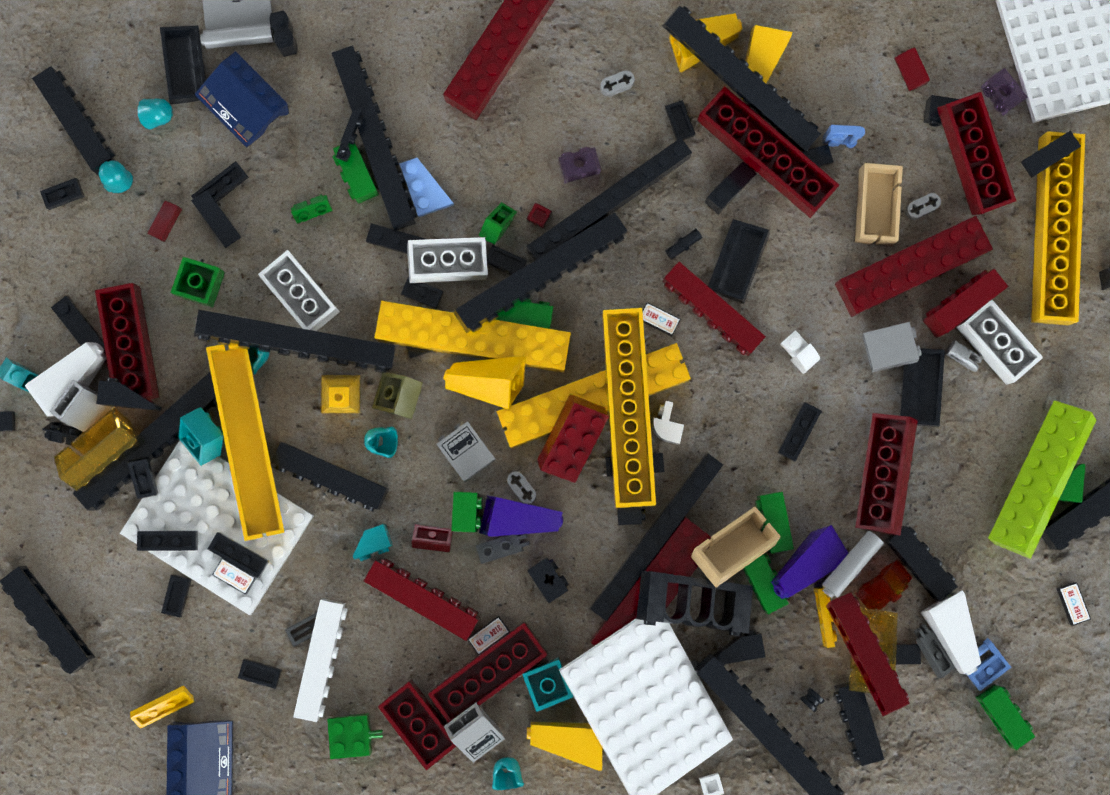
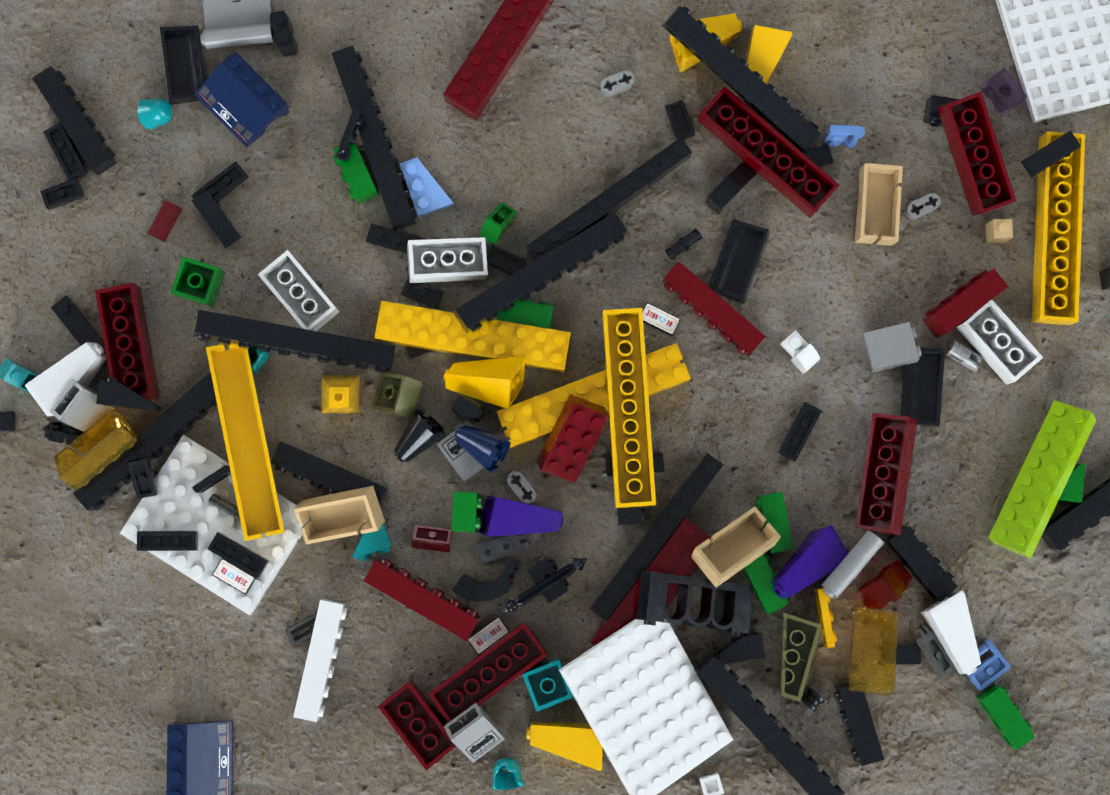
(47, 619): black brick -> none
(65, 152): none -> black plate
(115, 177): teal hair -> none
(161, 707): yellow plate -> none
(176, 596): black tile -> none
(200, 436): teal brick -> none
(212, 479): none -> black tile
(224, 505): none -> dark grey axle
(259, 673): black tile -> none
(304, 212): green hinge -> none
(339, 515): none -> tan piece
(351, 736): green plate -> none
(390, 441): teal hair -> none
(418, 436): none -> black cone
(468, 409): none -> black brick
(481, 592): none -> black arch
(483, 446): none -> dark blue cone
(539, 215): dark red tile -> none
(544, 585): none -> black wheel
(571, 172): clear purple brick -> none
(663, 428): white brick -> none
(797, 653): none -> olive wedge
(867, 654): dark red brick -> none
(912, 69): dark red slope -> none
(913, 266): dark red brick -> none
(999, 231): none -> tan brick
(1073, 603): tile -> none

